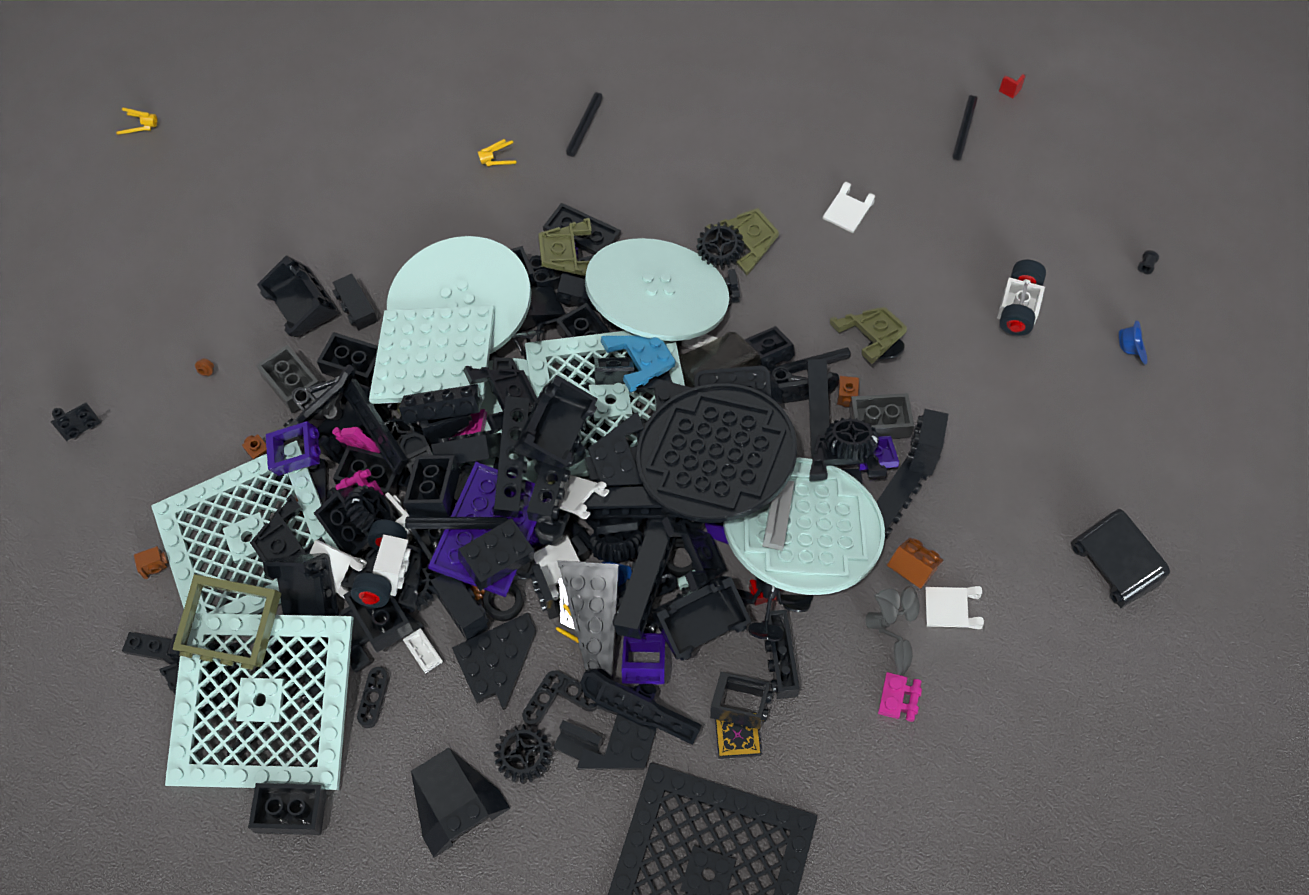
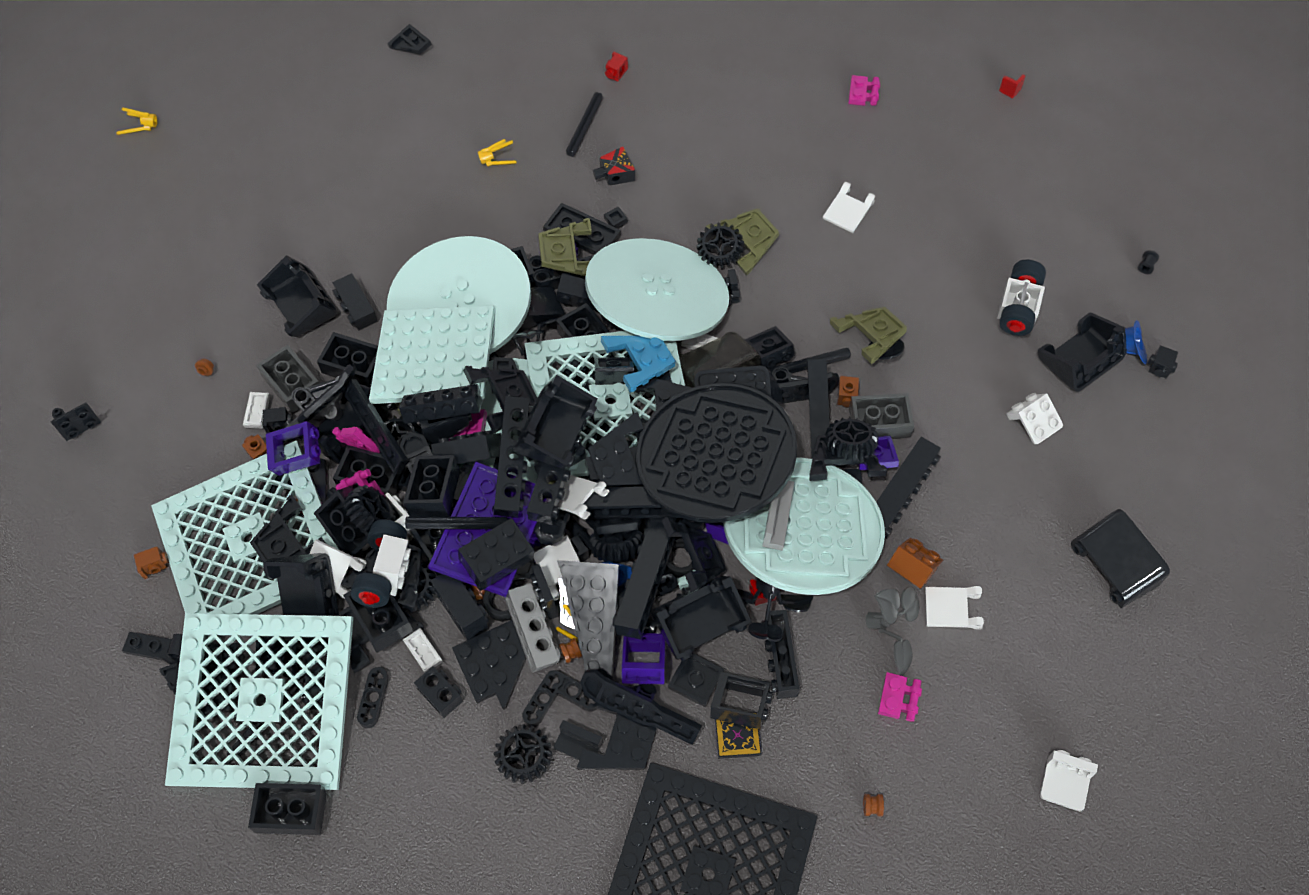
(254, 412): none -> white plate
(263, 634): olive window -> none
(275, 419): none -> black brick
(410, 41): none -> black wing
(435, 694): none -> black brick
(452, 799): black wedge -> none
(536, 658): none -> light grey brick
(570, 650): none -> dark orange wheel
(615, 168): none -> black torso
(615, 217): none -> black plate
(616, 66): none -> red brick
(696, 679): none -> black plate
(859, 87): none -> dark pink plate
(873, 805): none -> dark orange wheel
(927, 441): black brick -> none
(964, 129): black axle -> none
(1037, 416): none -> white bracket
(1067, 780): none -> white bracket
(1088, 354): none -> black windscreen
(1163, 362): none -> black brick

